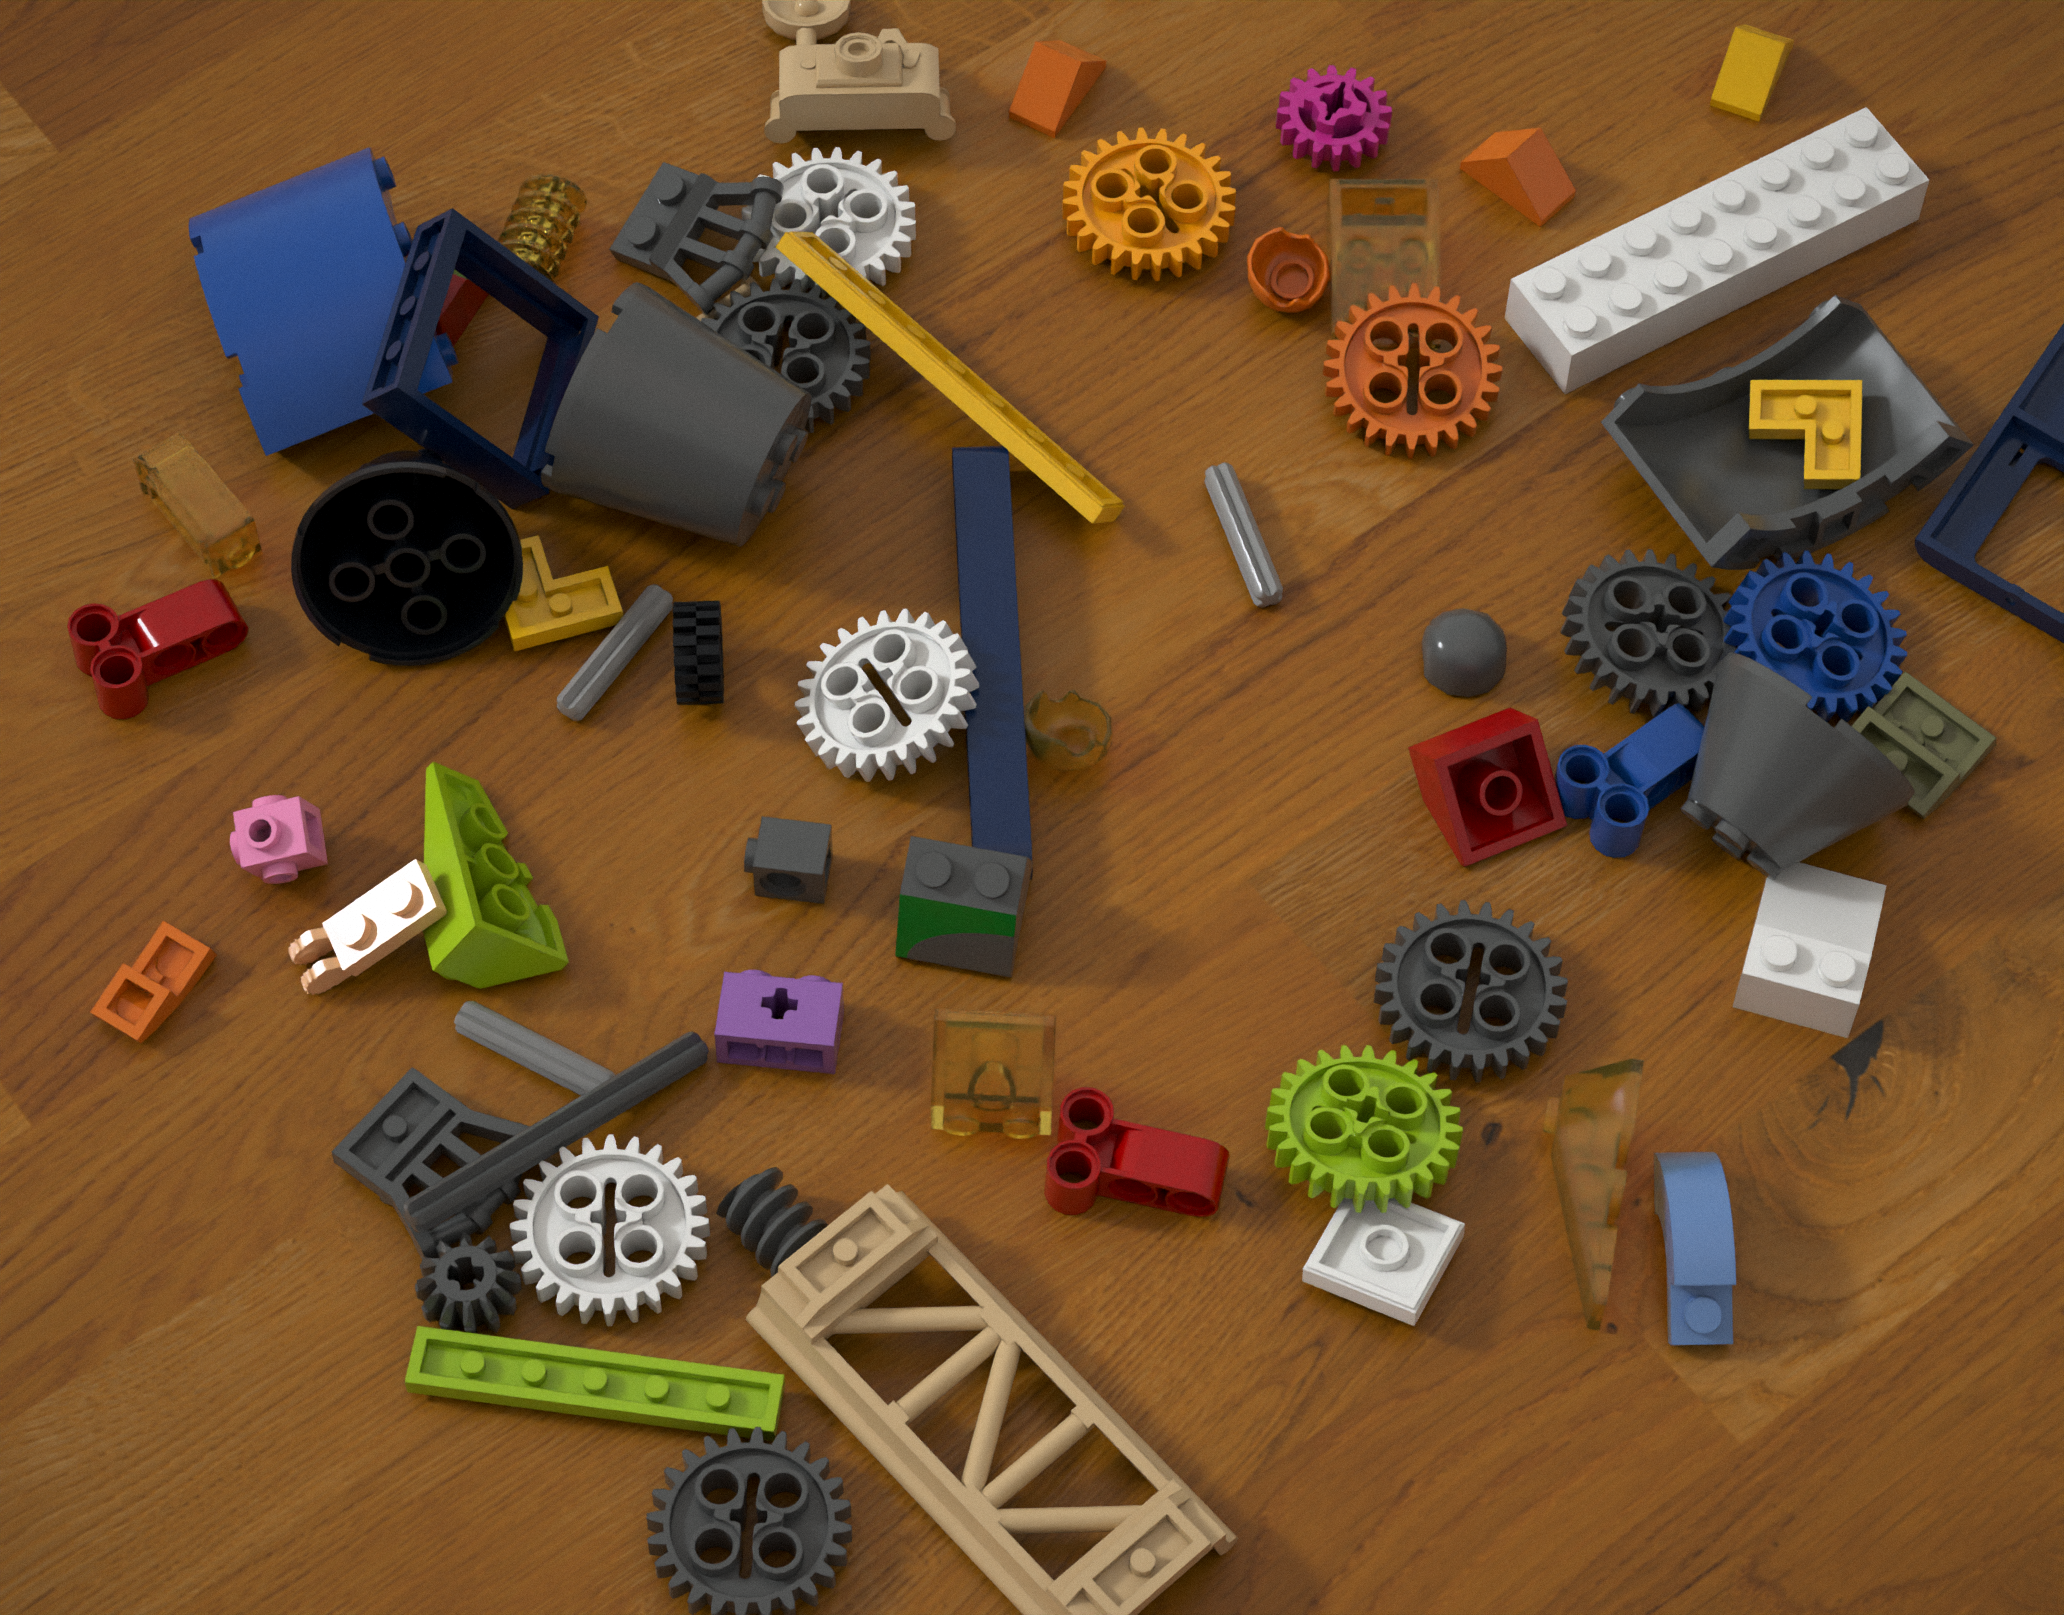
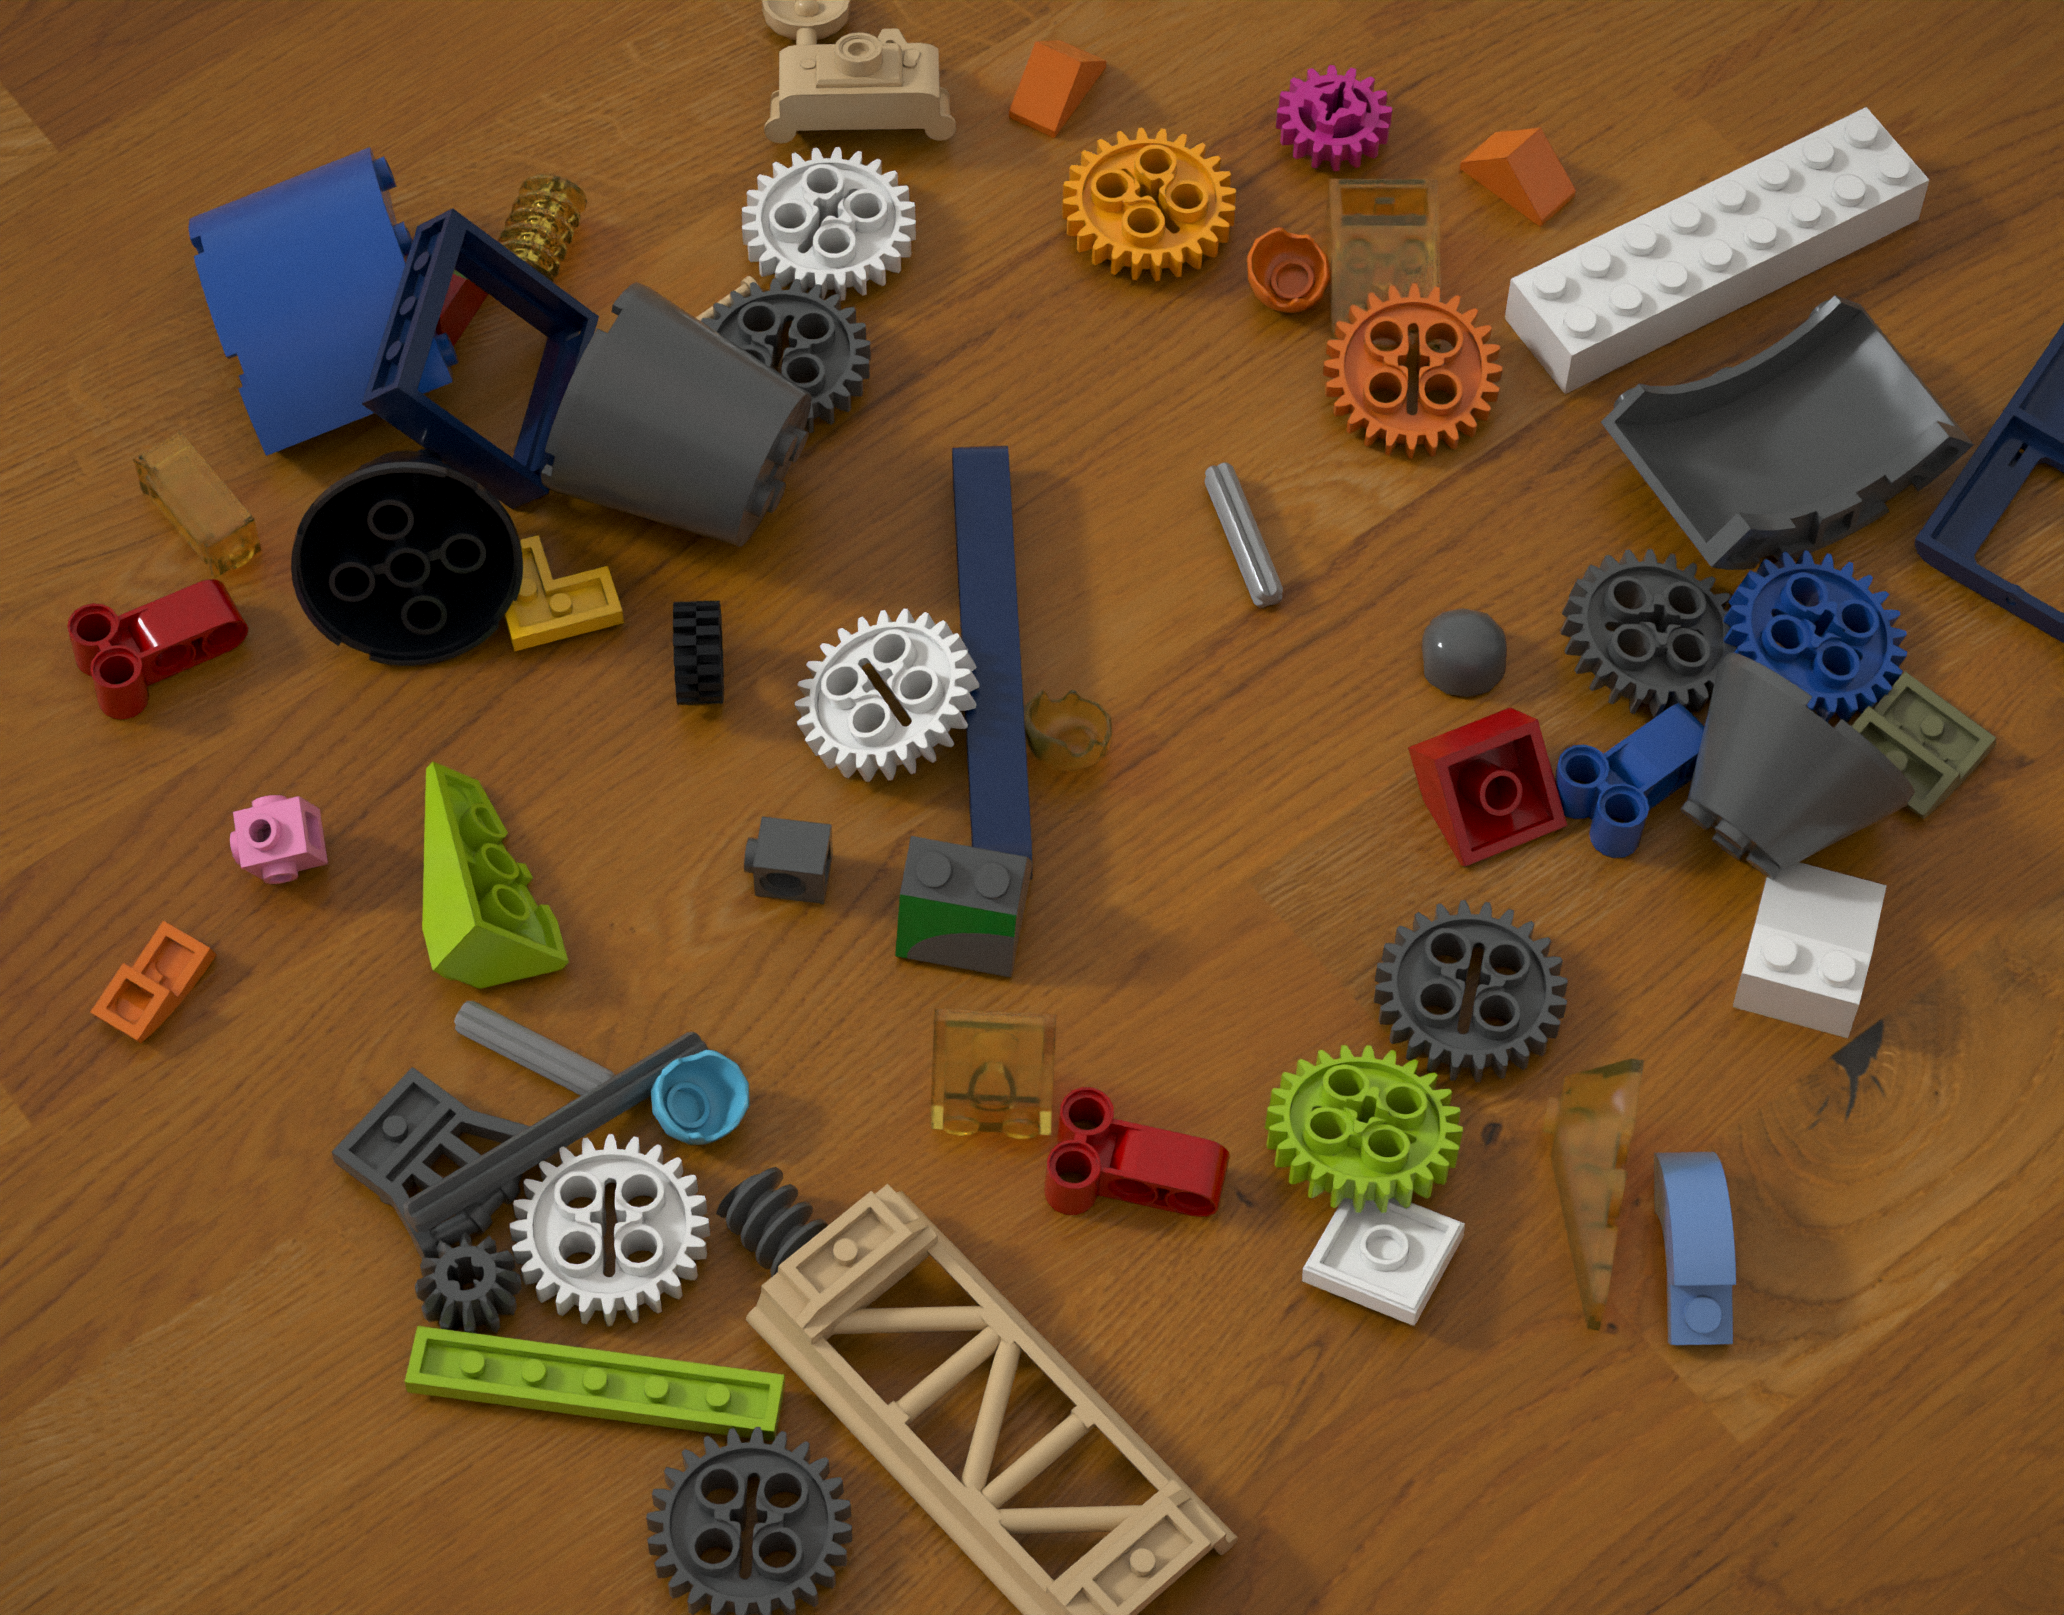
(369, 928): hinge -> none
(614, 652): light grey axle -> none
(673, 217): dark grey plate -> none
(700, 1097): none -> medium azure hair
(754, 1036): medium lavender brick -> none
(951, 377): yellow tile -> none
(1750, 71): yellow slope -> none
(1822, 414): yellow plate -> none

